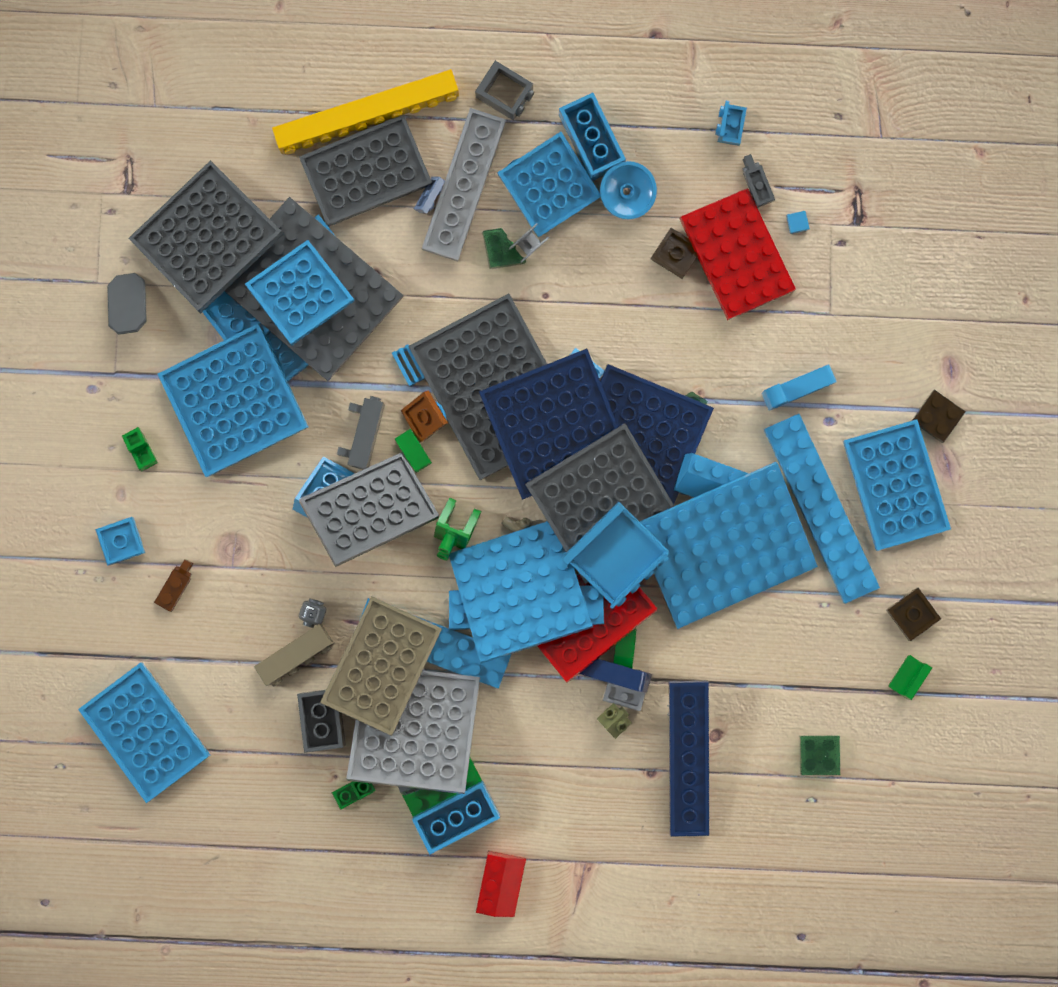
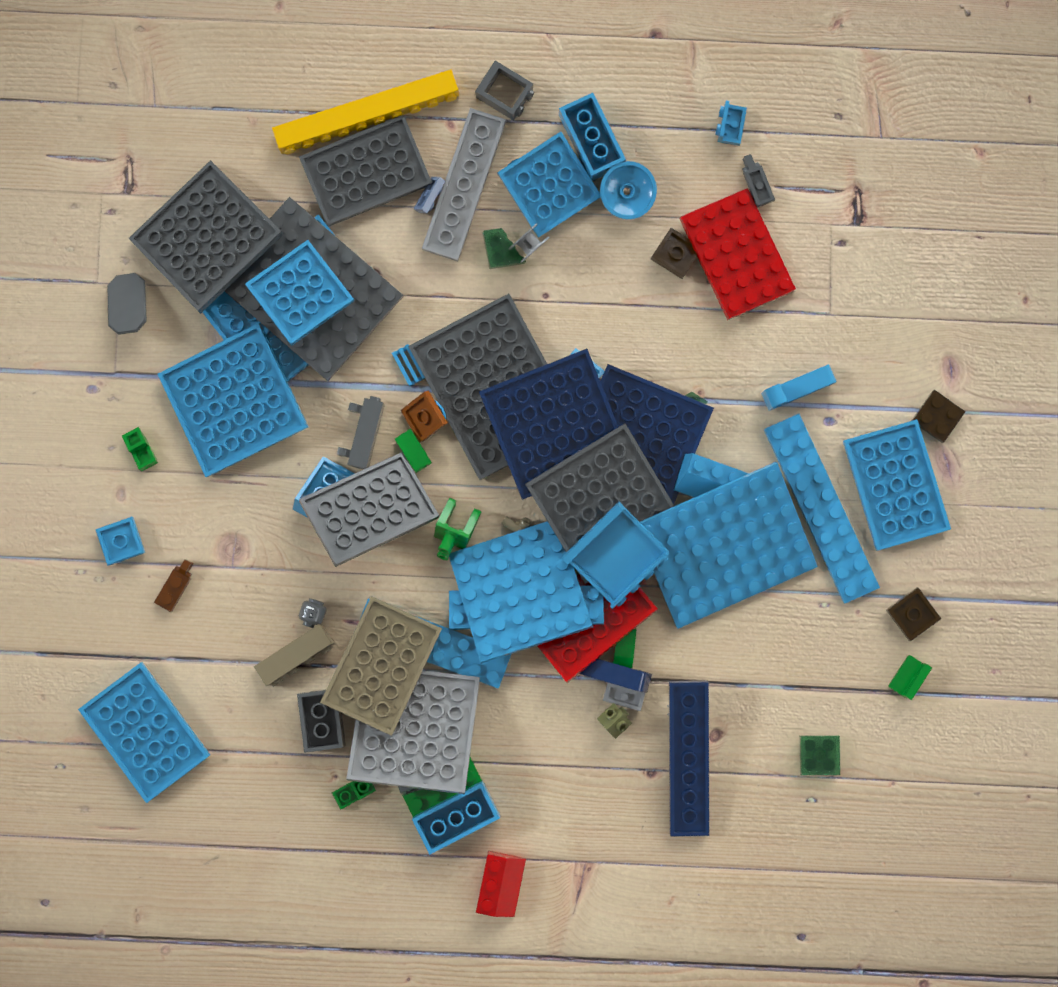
(797, 222): dark azure tile -> none

